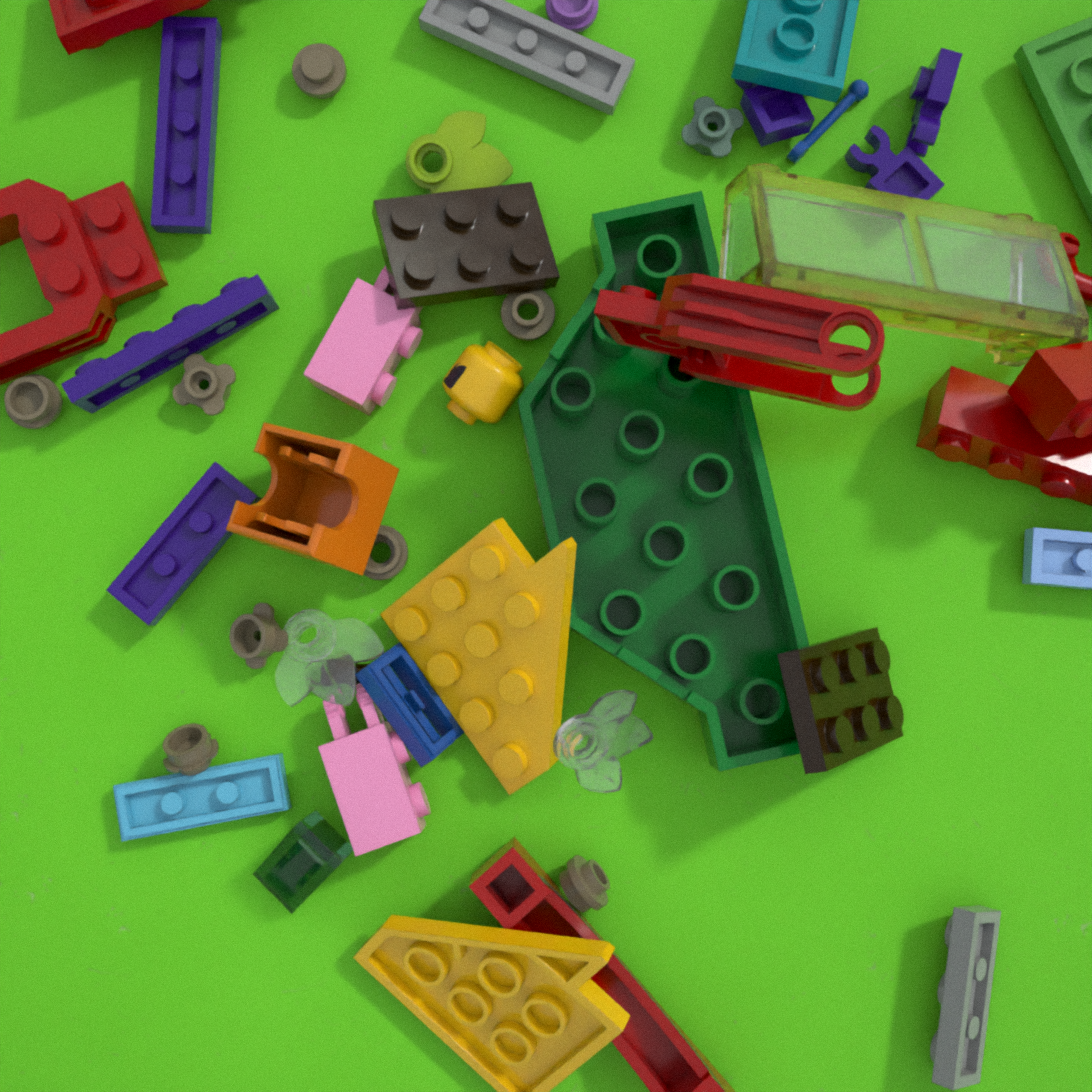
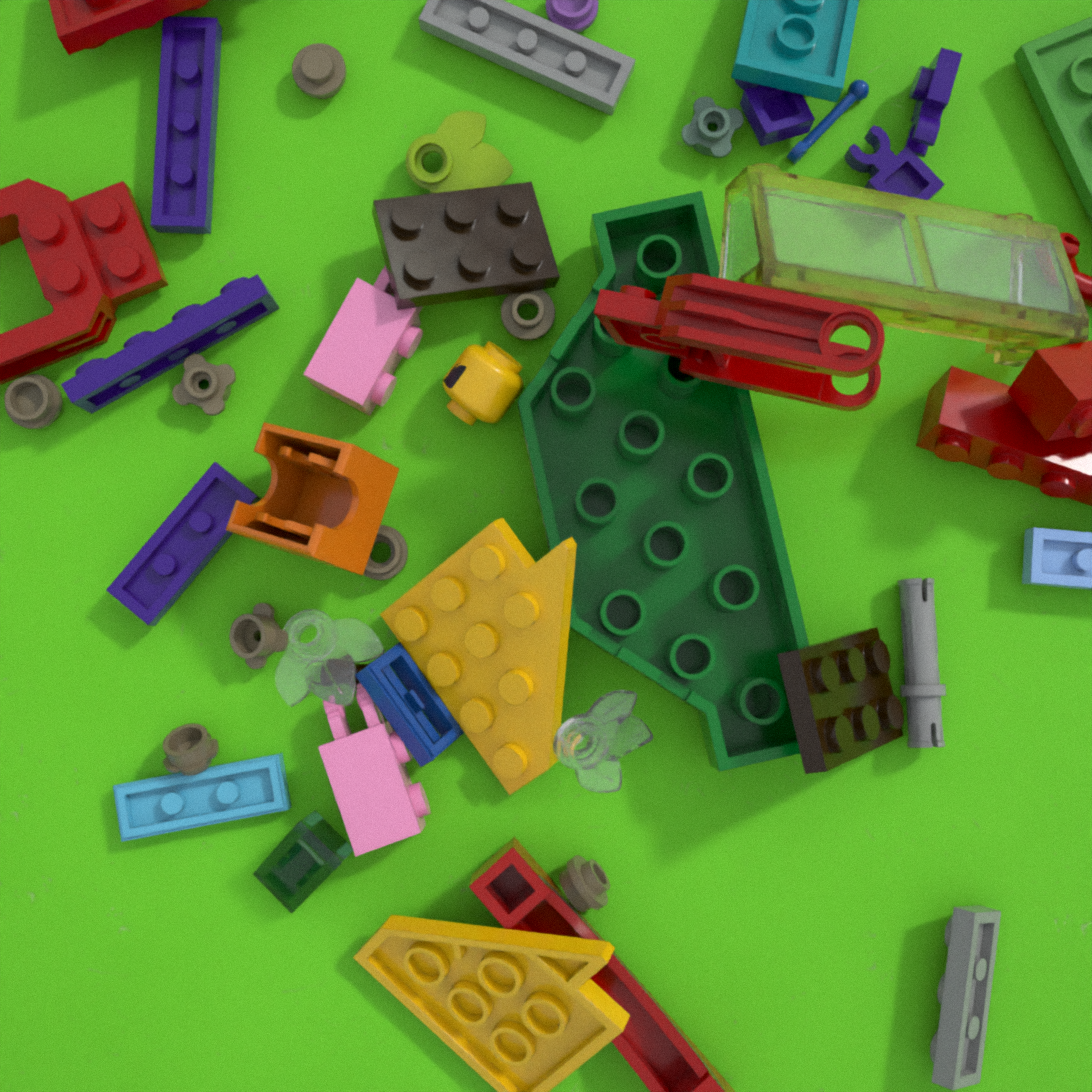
(921, 663): none -> light grey pin

